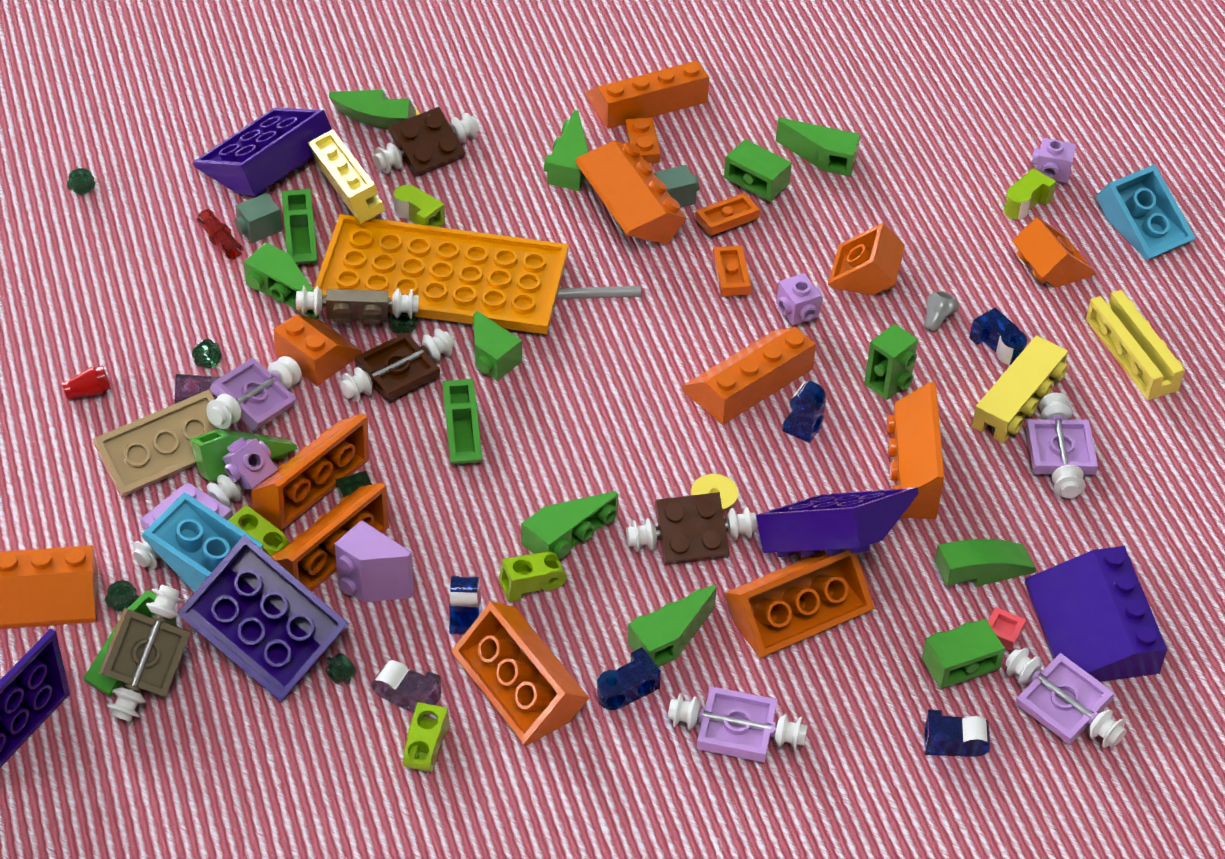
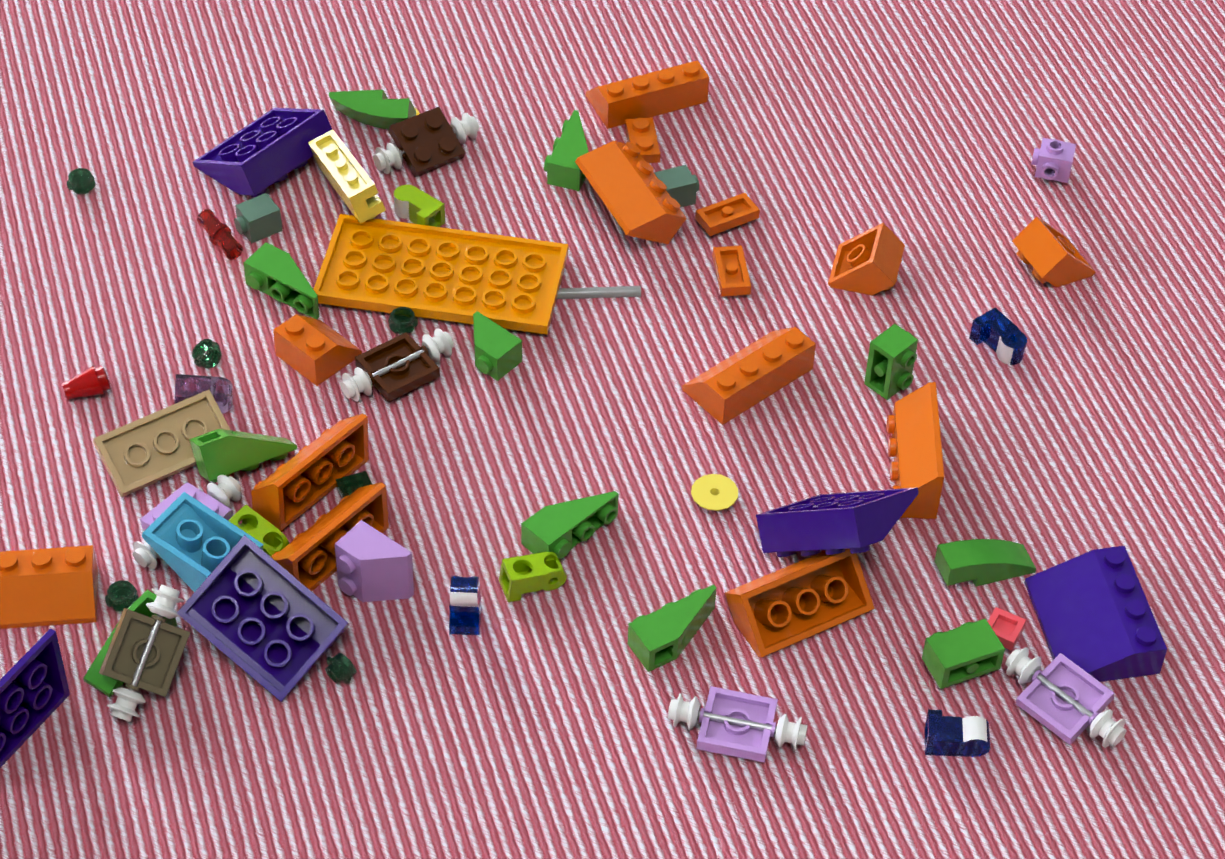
(248, 462): lavender brick -> none
(253, 393): lavender plate -> none
(299, 226): bright green slope -> none
(363, 305): dark tan plate -> none
(406, 687): clear purple leg -> none
(425, 737): lime leg -> none
(462, 421): bright green slope -> none
(518, 673): orange slope -> none
(629, 682): clear blue leg -> none
(691, 528): reddish brown plate -> none
(757, 170): bright green brick -> none
(798, 299): lavender brick -> none
(807, 412): clear blue leg -> none
(822, 146): bright green slope -> none
(939, 306): light grey animal -> none
(1021, 388): light yellow brick -> none
(1027, 192): lime leg -> none
(1061, 446): lavender plate -> none
(1135, 345): light yellow brick -> none
(1145, 213): medium azure slope -> none

